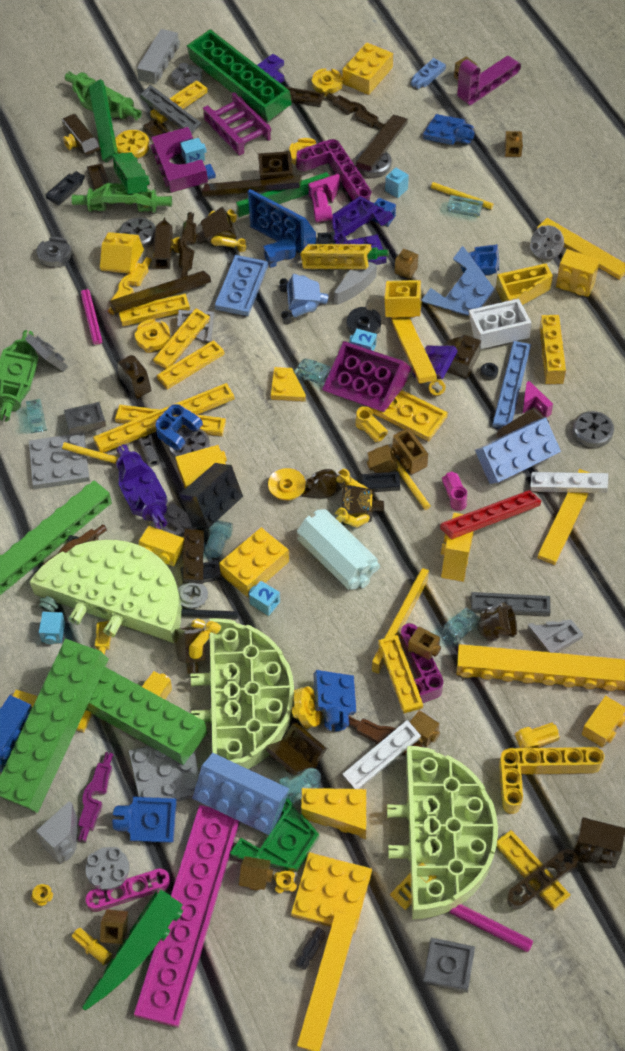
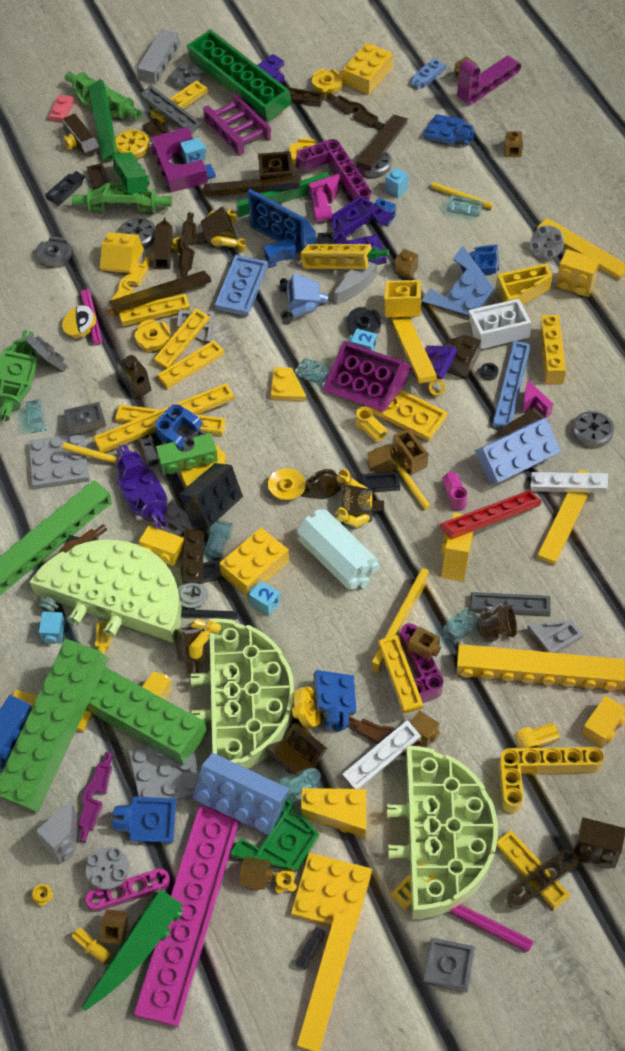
(61, 108): none -> coral plate
(79, 321): none -> tile
(173, 460): none -> bright green arch

